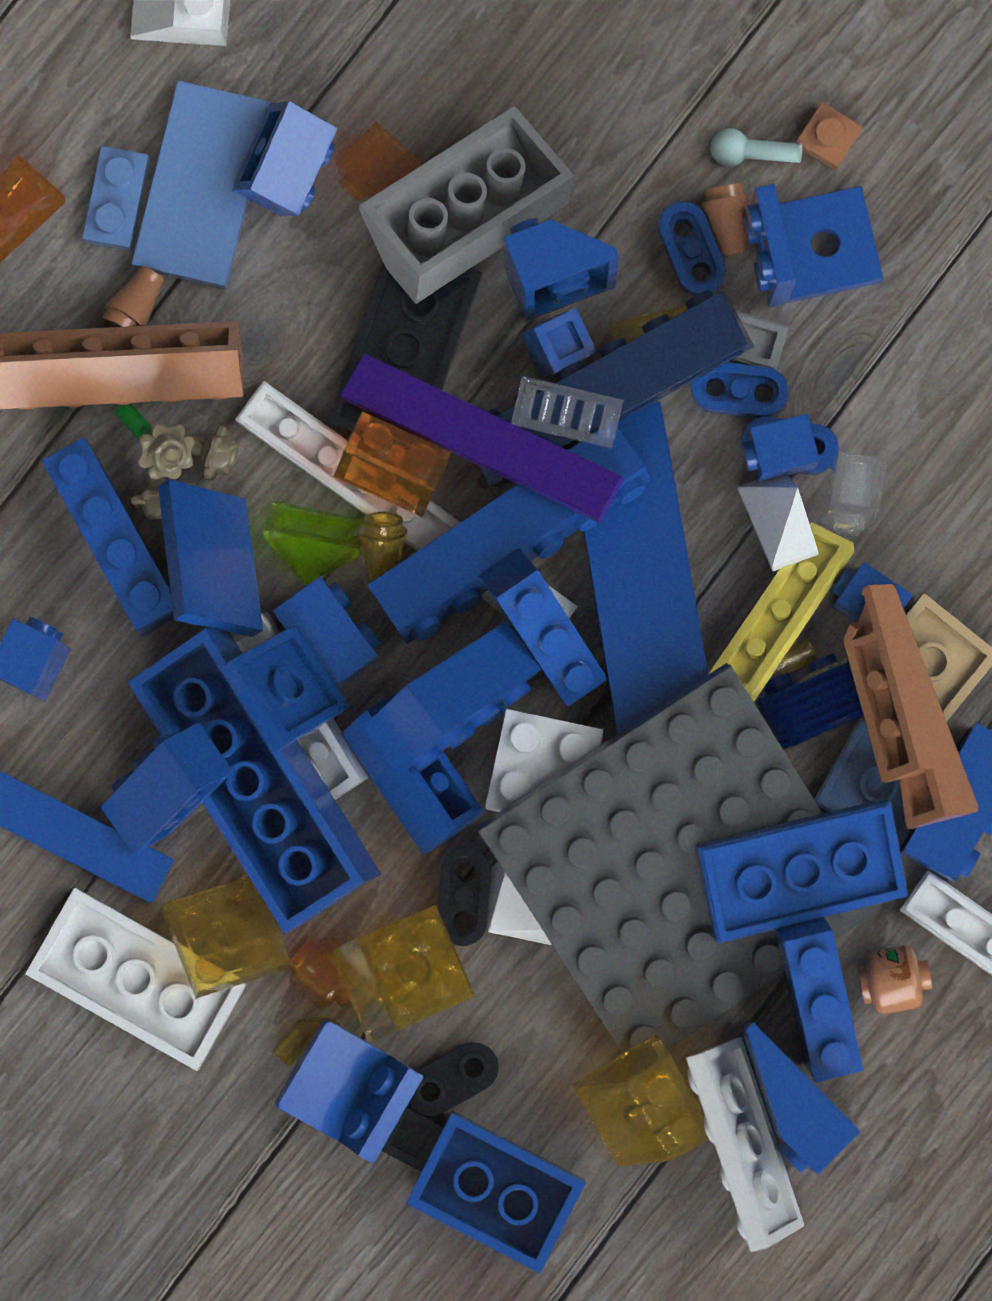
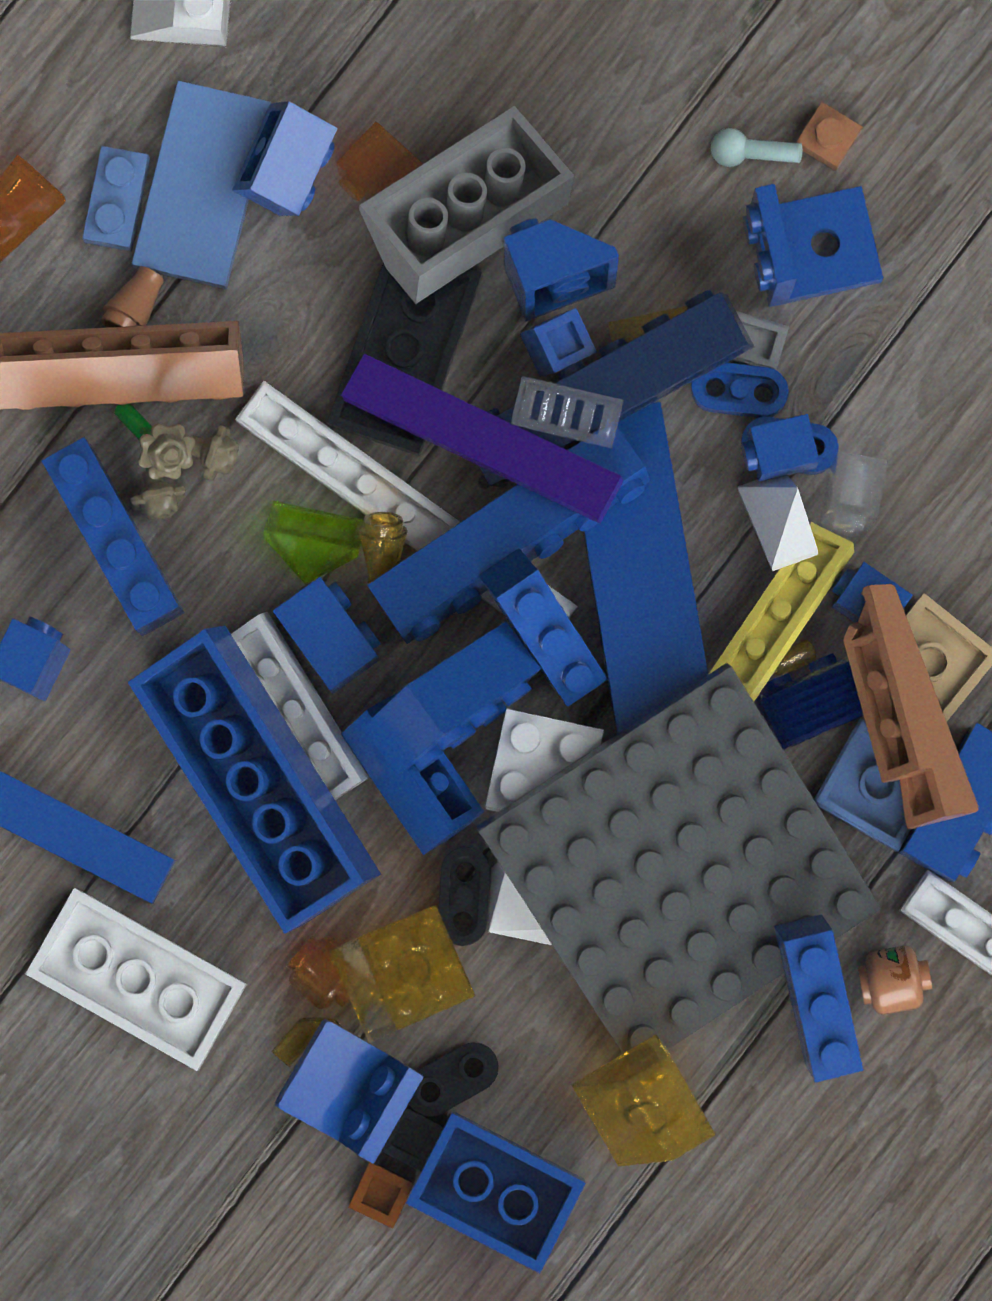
(165, 786): blue brick -> none
(210, 558): blue tile -> none
(225, 937): clear yellow plate -> none
(284, 688): blue plate -> none
(381, 1194): none -> dark orange tile
(392, 464): clear orange brick -> none
(693, 250): blue plate -> none
(725, 213): nougat cone -> none
(745, 1144): white plate -> none
(799, 1113): blue slope -> none
(801, 870): blue tile -> none

